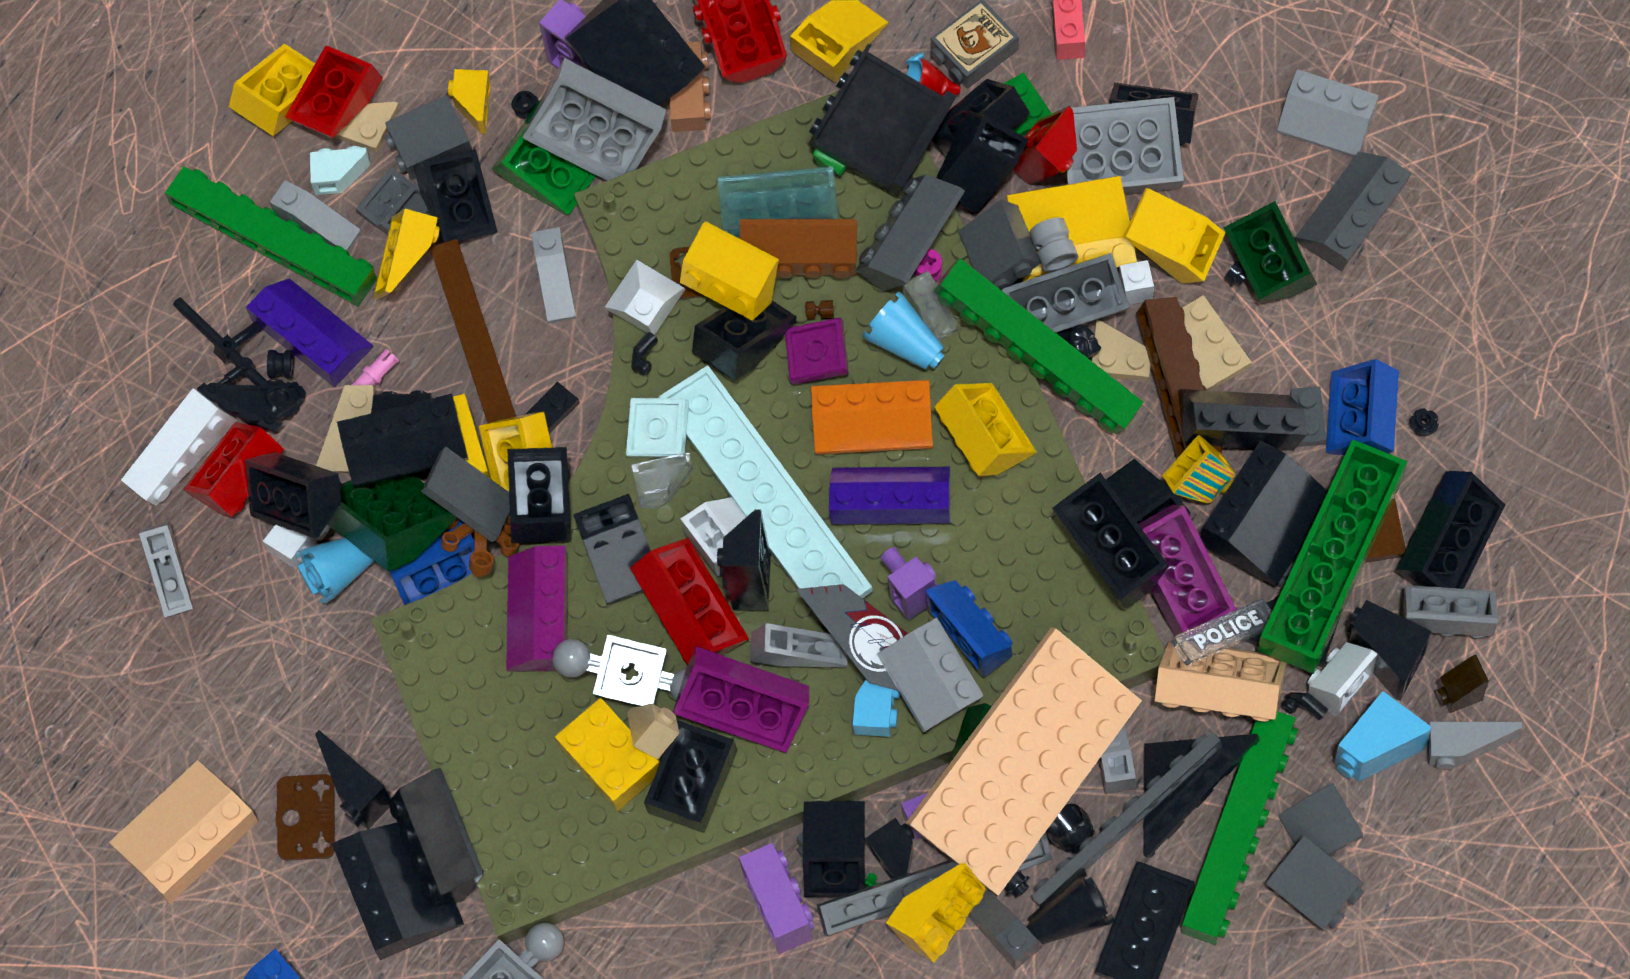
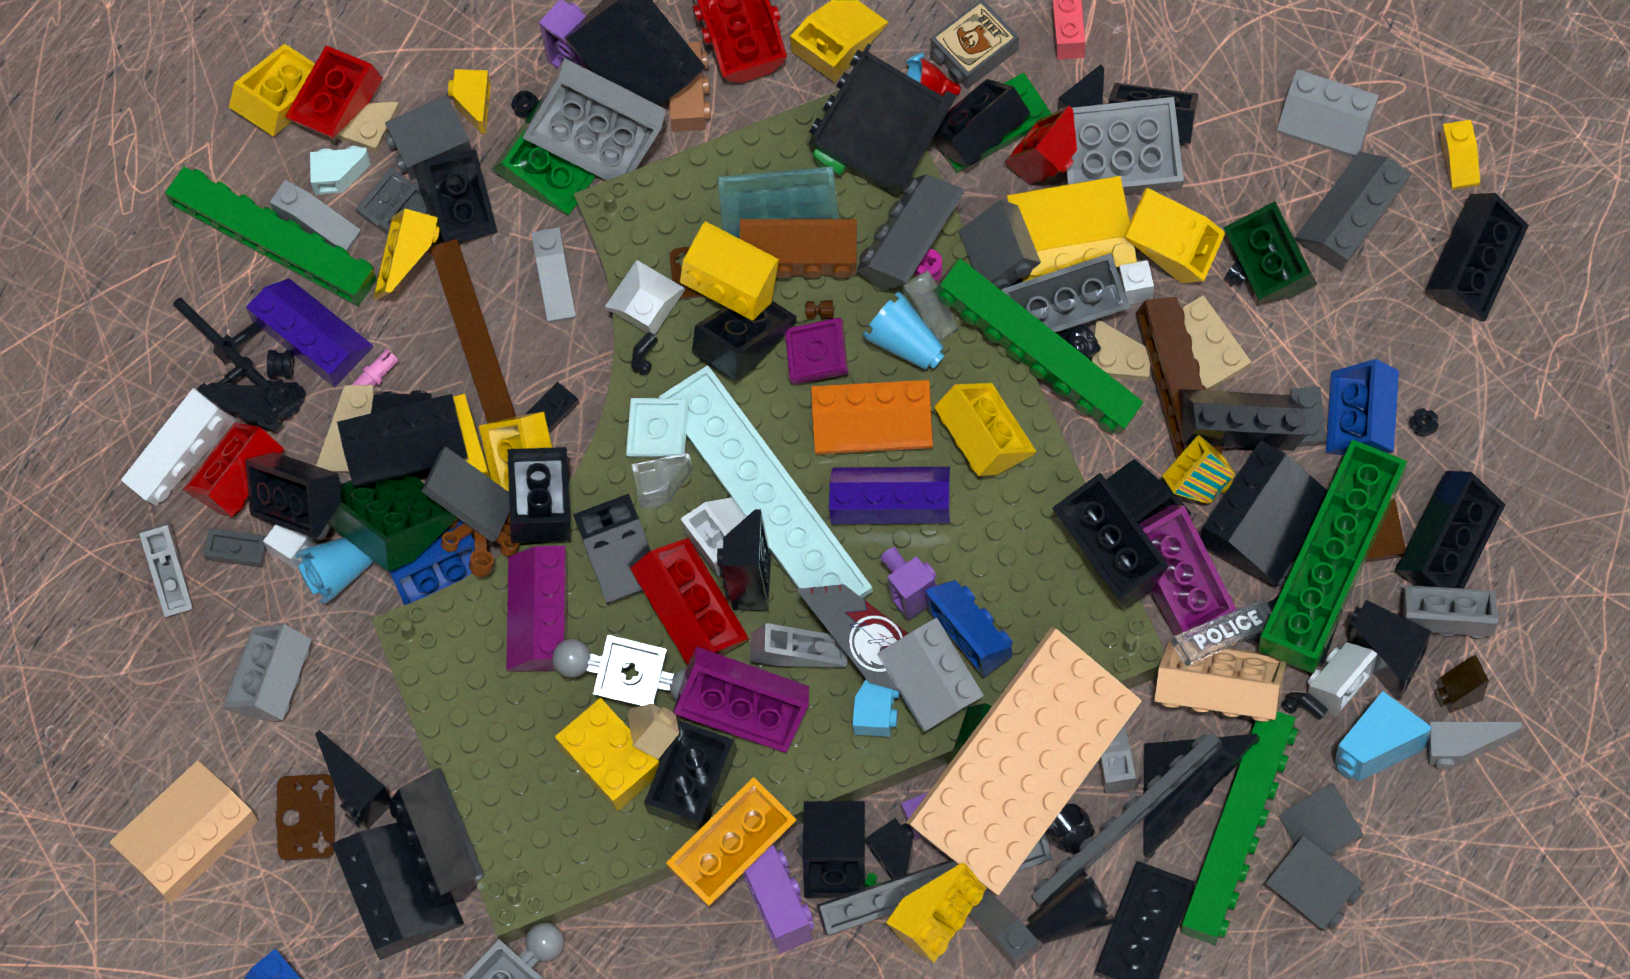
(235, 547): none -> dark grey plate
(268, 672): none -> light grey slope
(730, 842): none -> light orange slope
(981, 158): black slope -> none
(1017, 885): black plate -> none
(1054, 244): light grey wheel -> none
(1085, 92): none -> black slope
(1460, 154): none -> yellow slope
(1477, 256): none -> black slope

